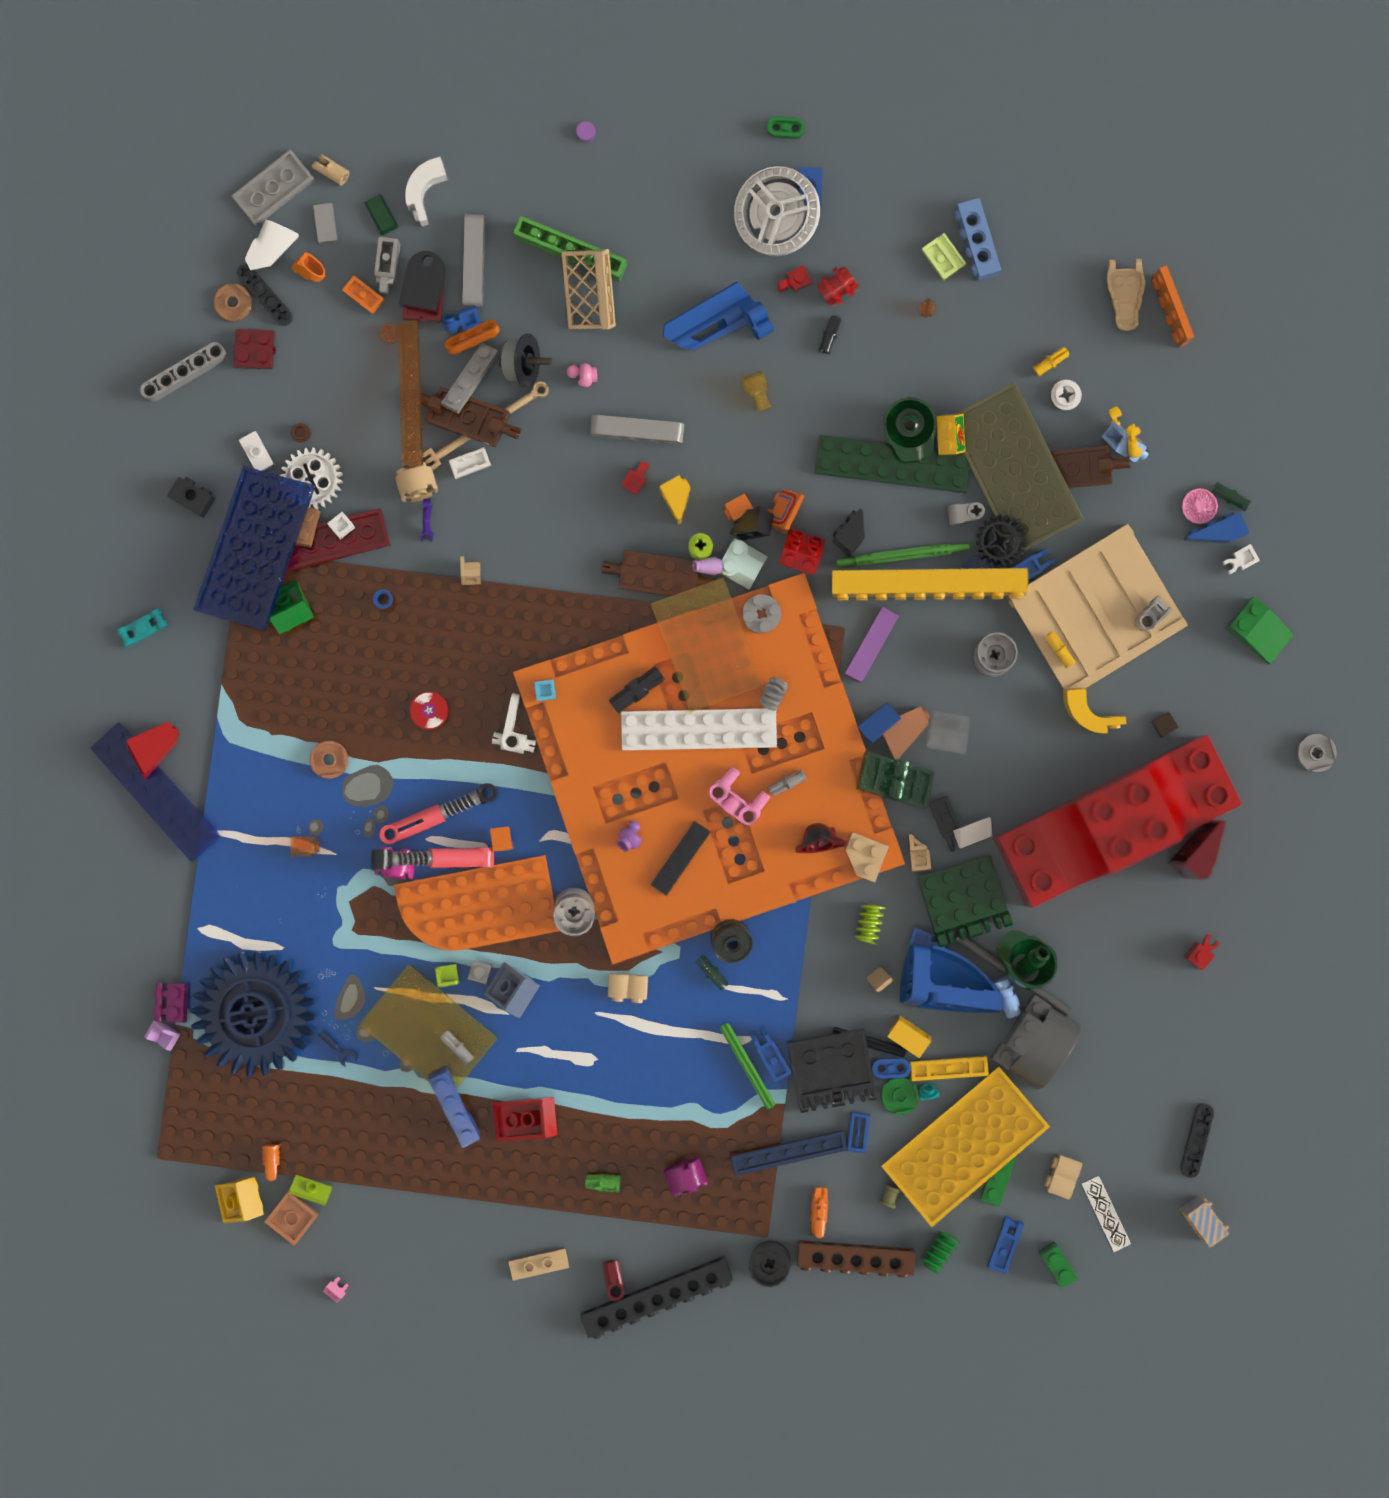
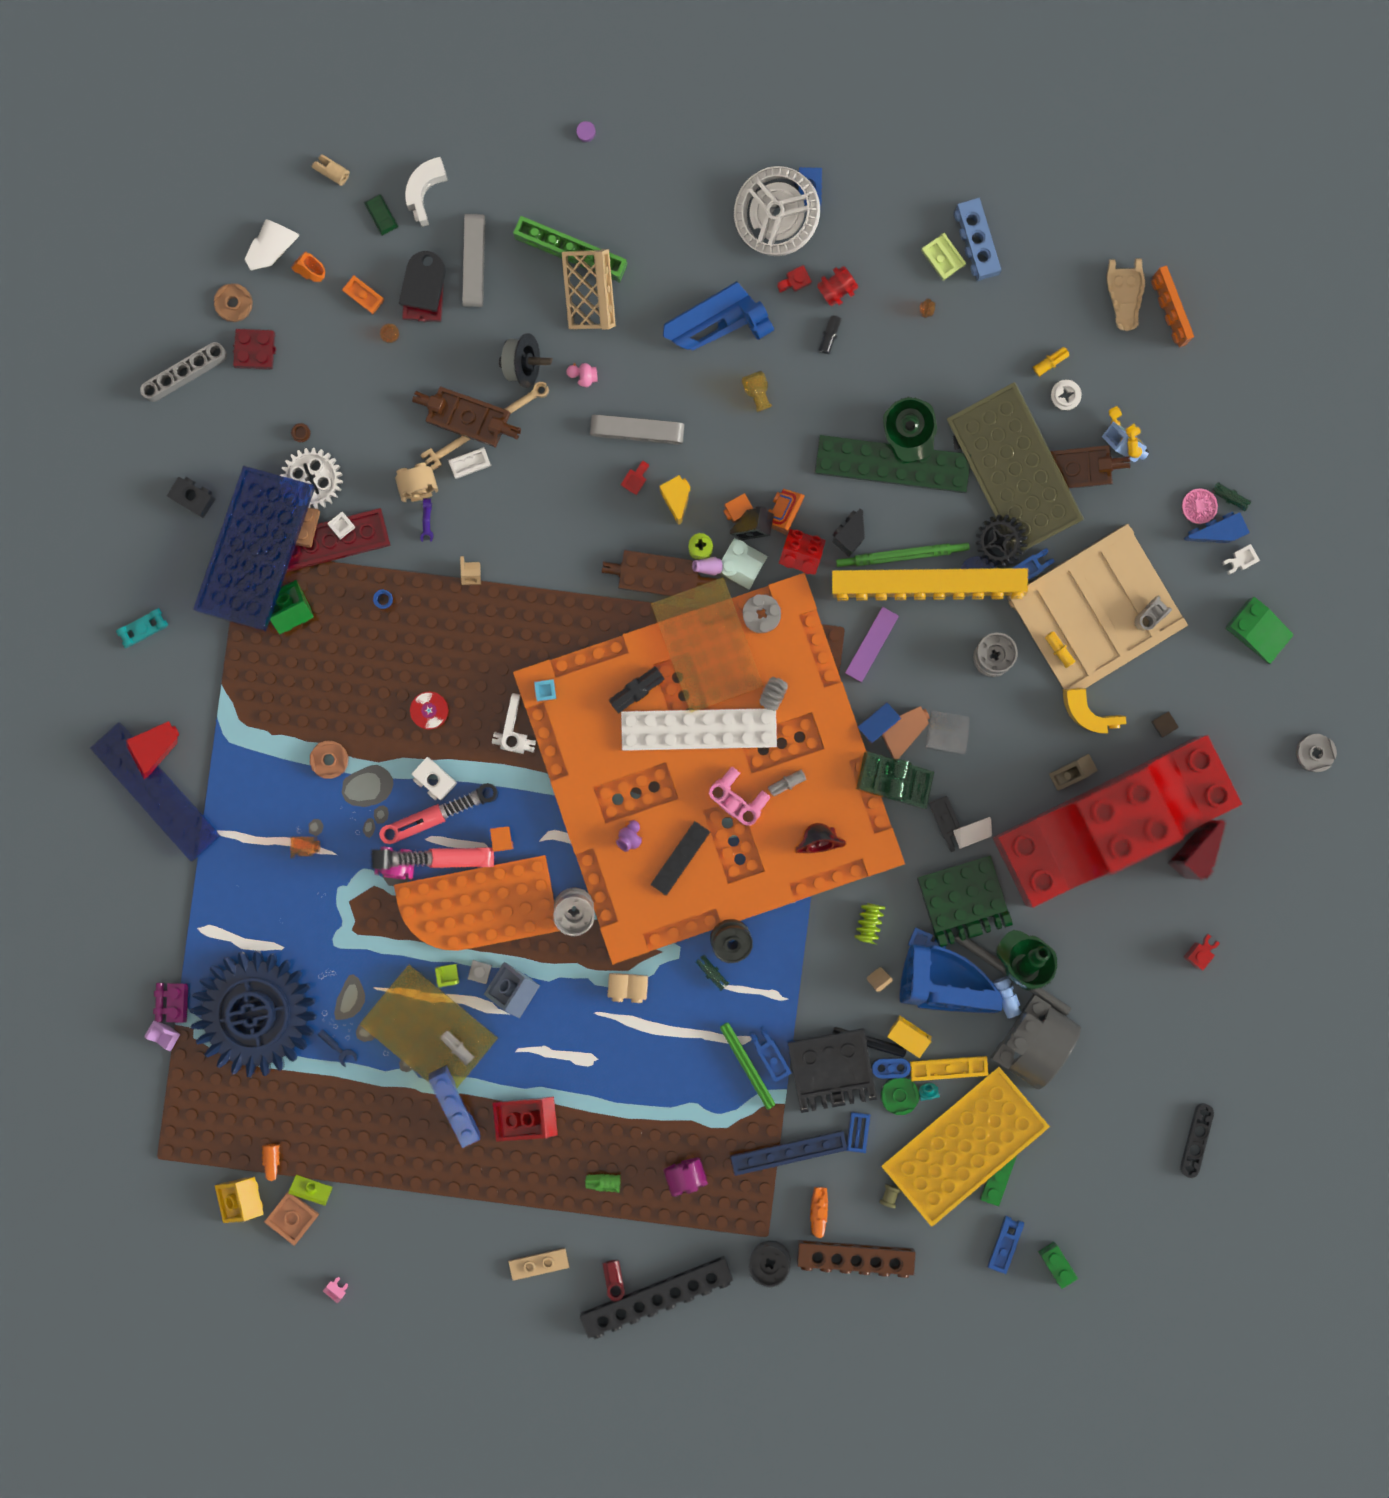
(256, 451): white plate -> none
(264, 295): black beam -> none
(273, 187): light grey tile -> none
(325, 223): light grey tile -> none
(387, 263): light grey hinge -> none
(410, 394): clear orange plate -> none
(428, 768): none -> white brick
(467, 318): blue plate -> none
(469, 378): light grey plate -> none
(472, 337): orange plate -> none
(785, 125): green plate -> none
(866, 856): tan plate -> none
(919, 855): tan slope -> none
(939, 1251): green piece -> none
(950, 434): yellow brick -> none
(962, 513): light grey piece -> none
(1063, 1176): tan brick -> none
(1073, 772): none -> dark tan slope
(1106, 1213): white sticker -> none
(1204, 1221): tan container -> none

